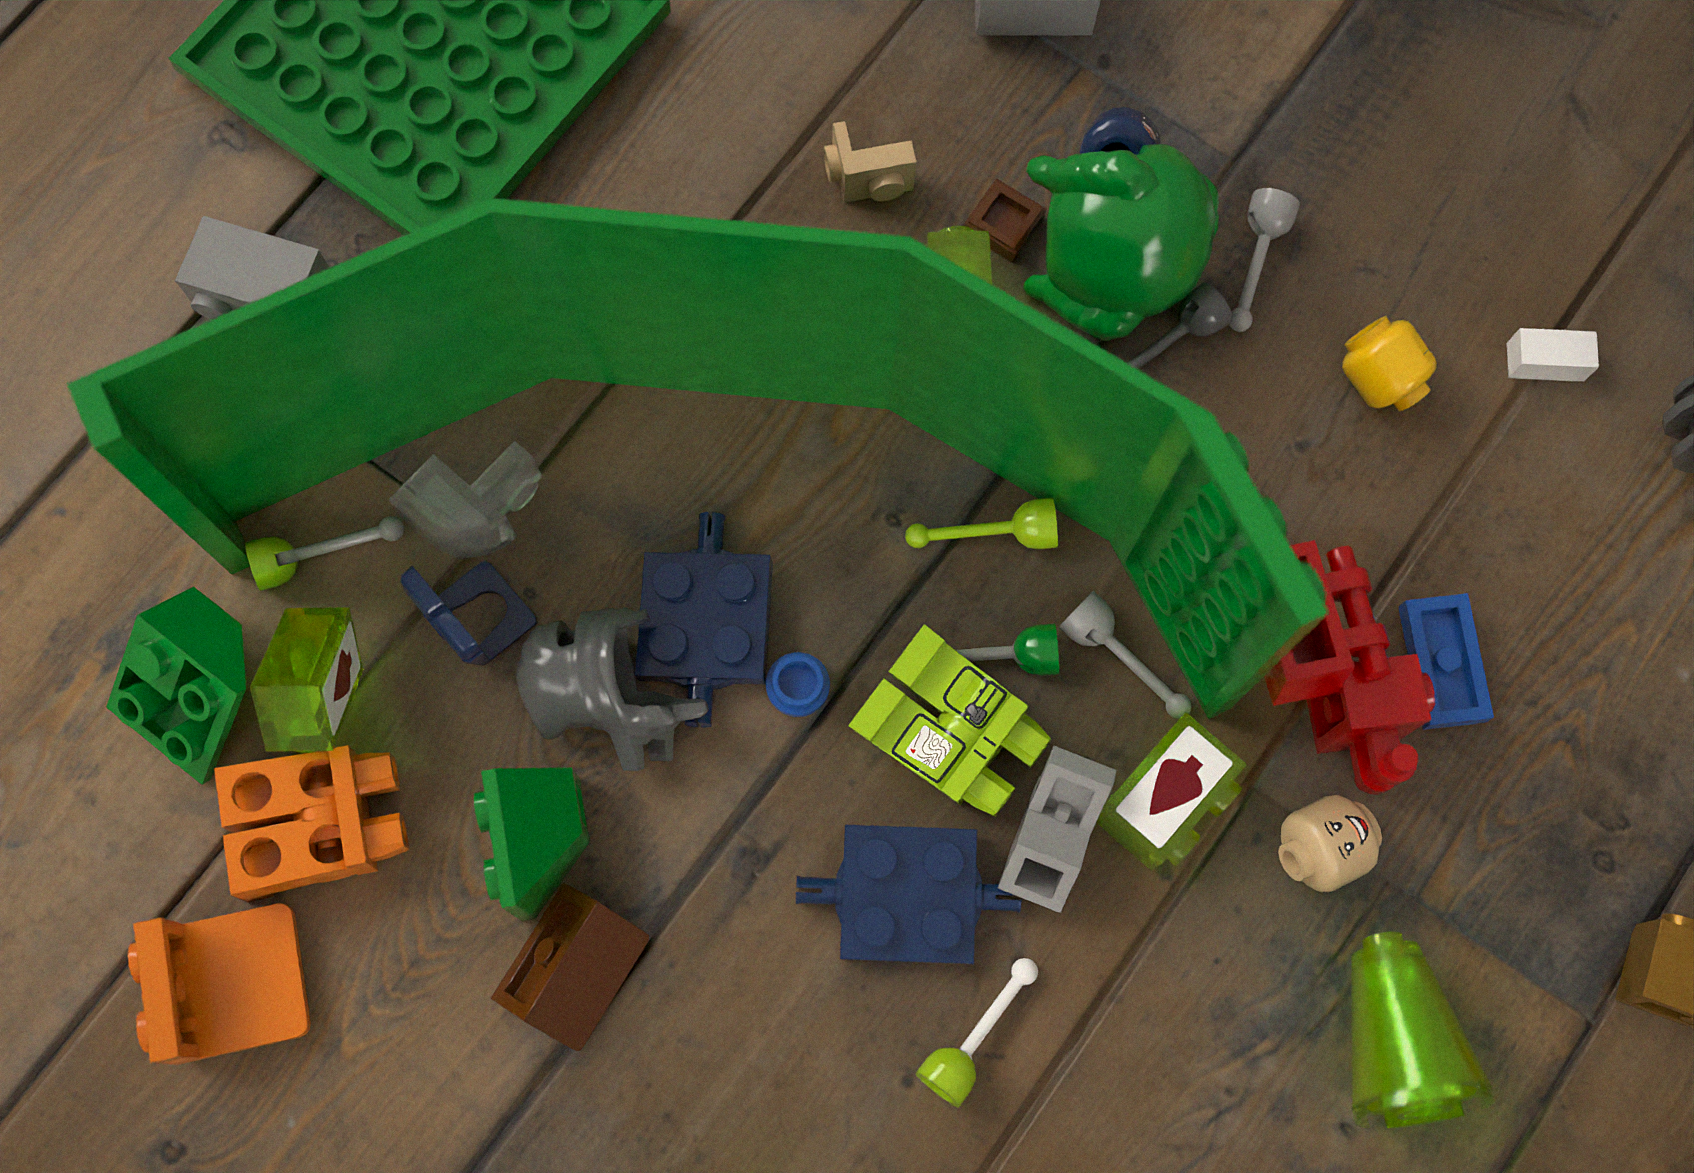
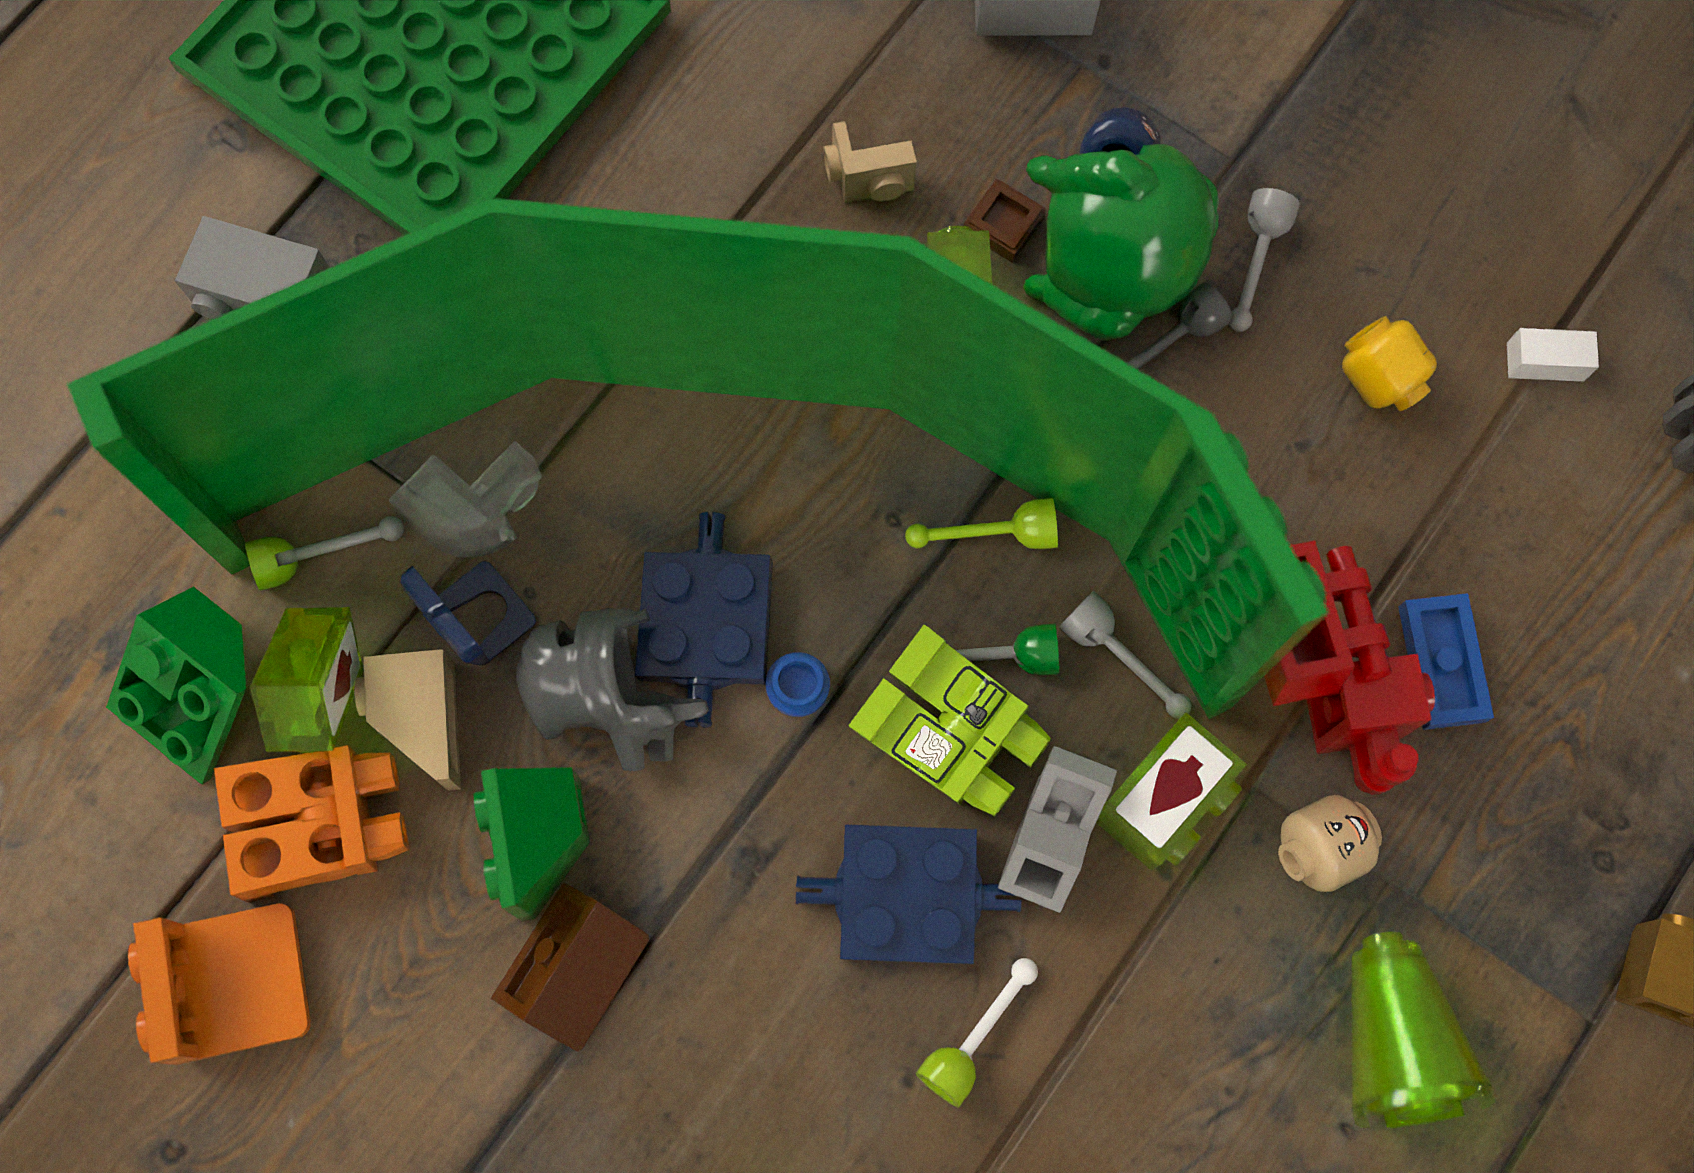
(415, 708): none -> tan slope

